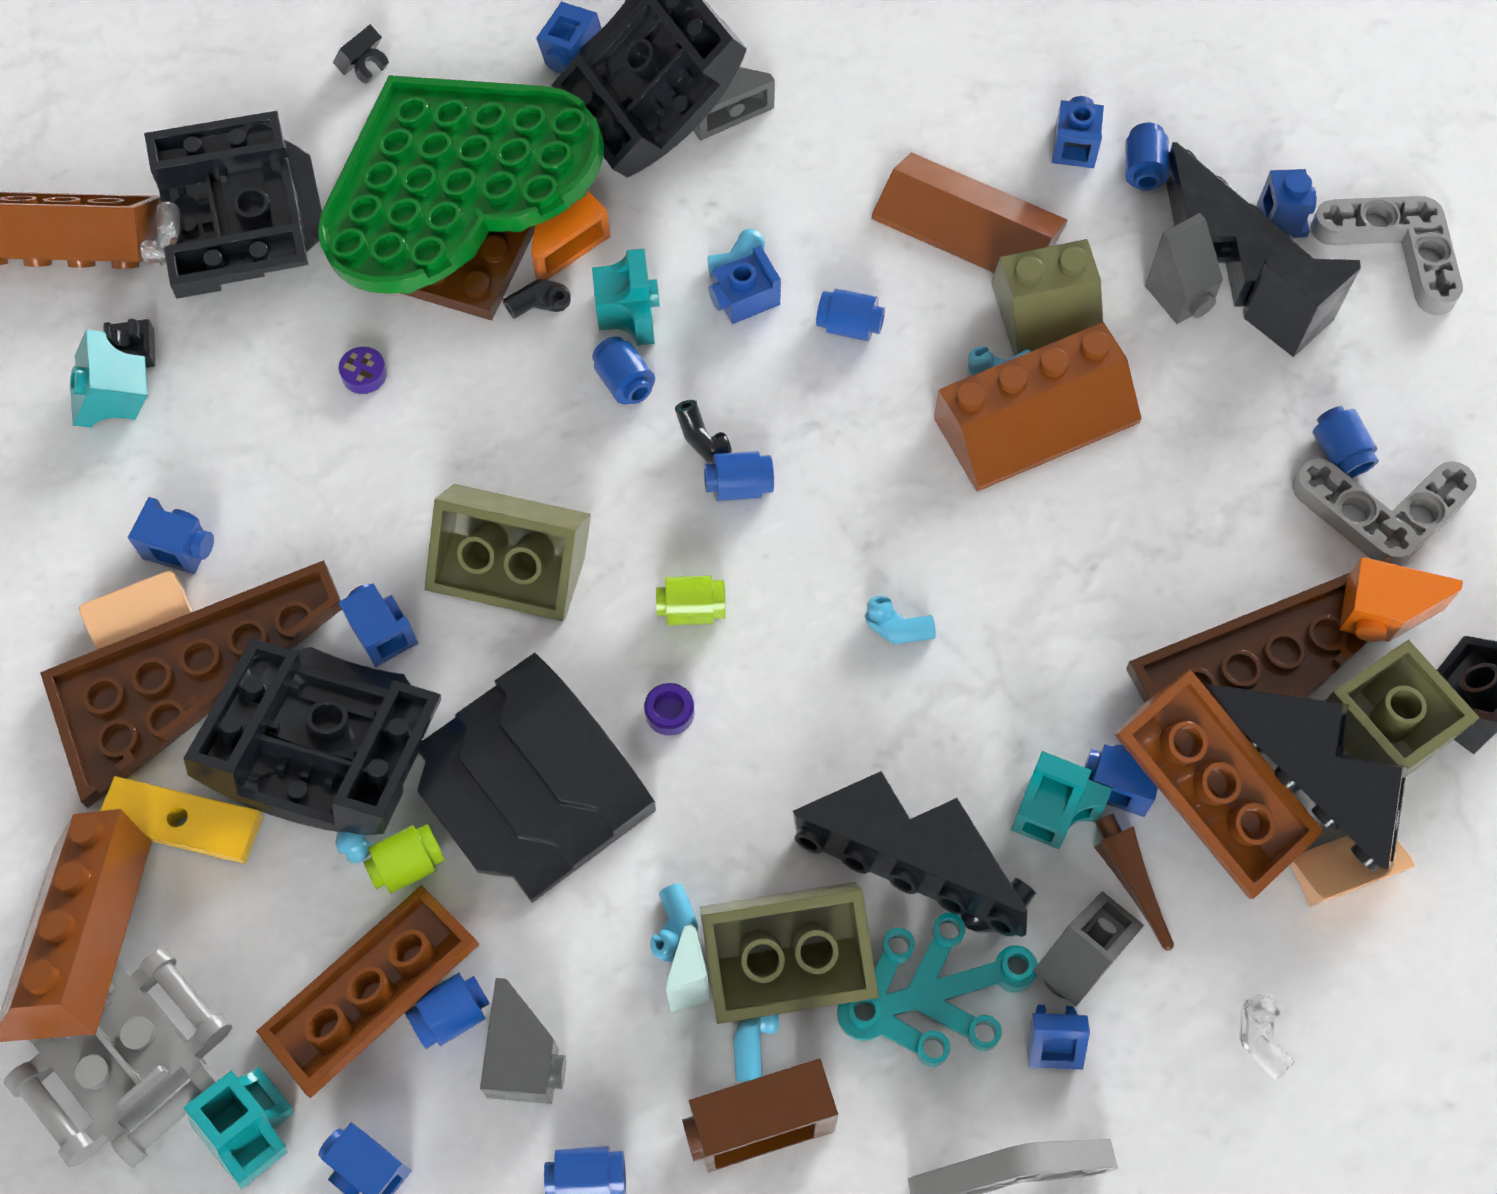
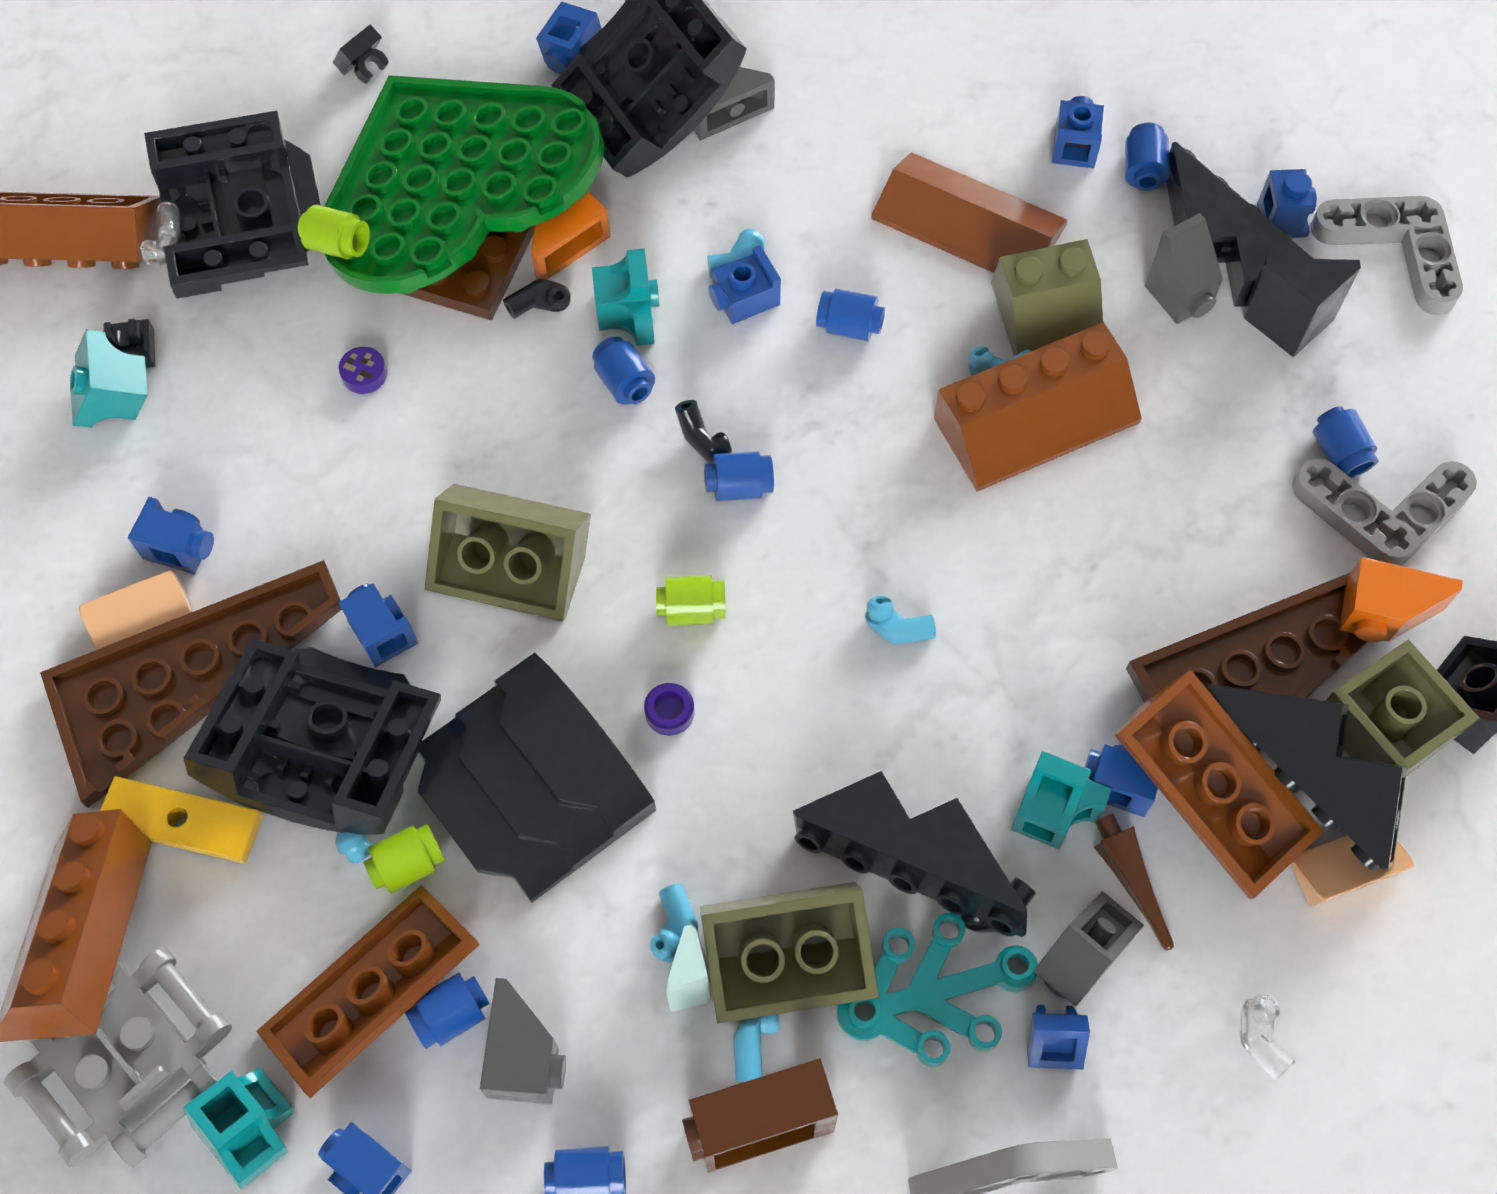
(333, 232): none -> lime brick

